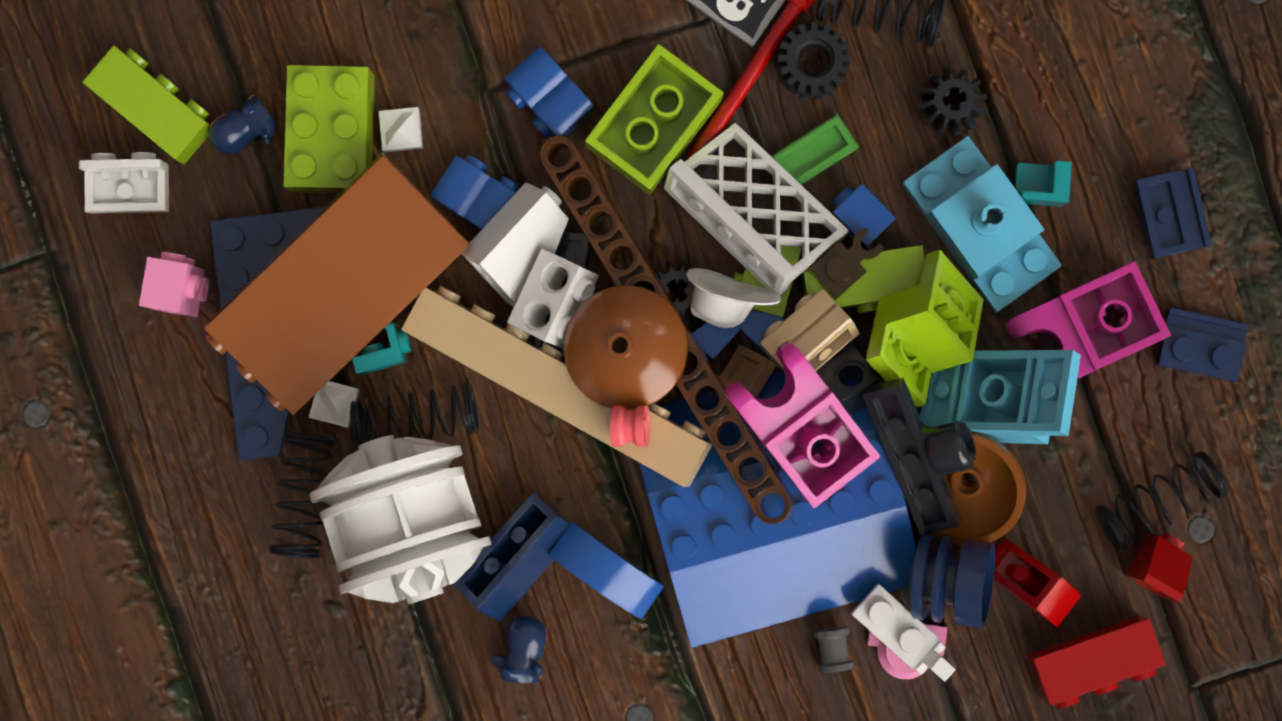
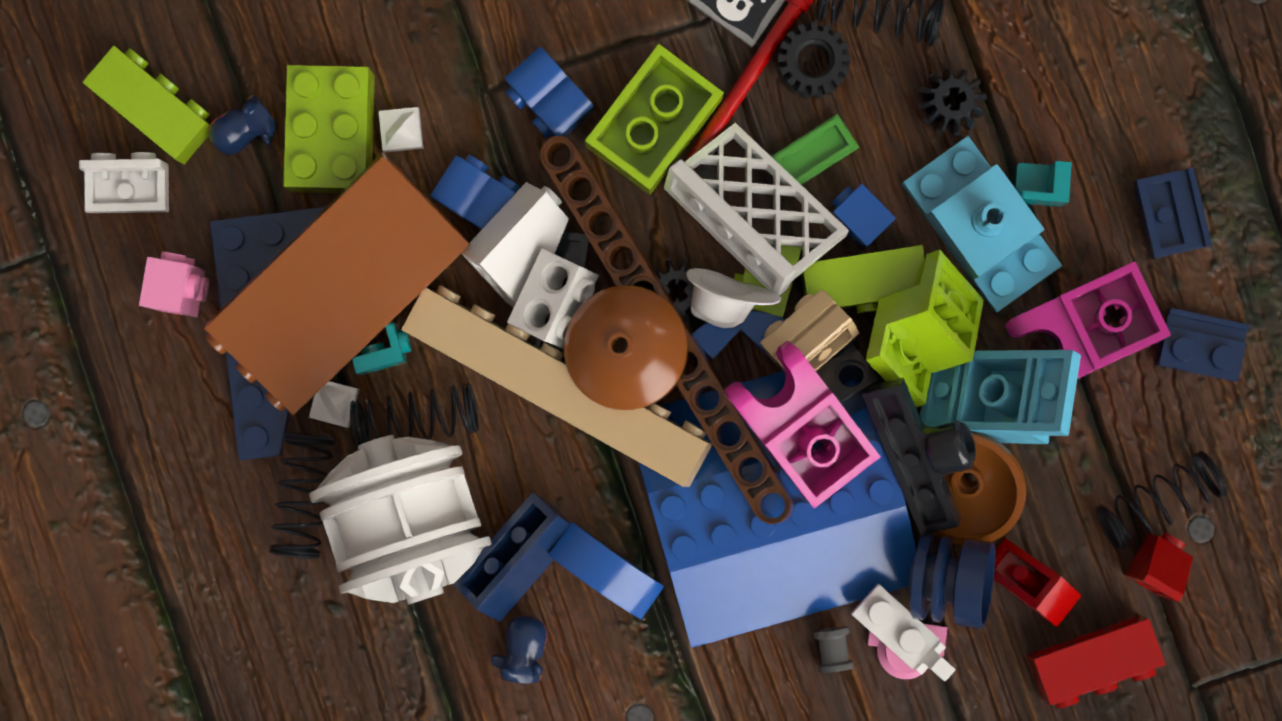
(629, 426): coral wheel -> none
(747, 368): medium nougat bracket -> none
(842, 267): dark brown plate -> none

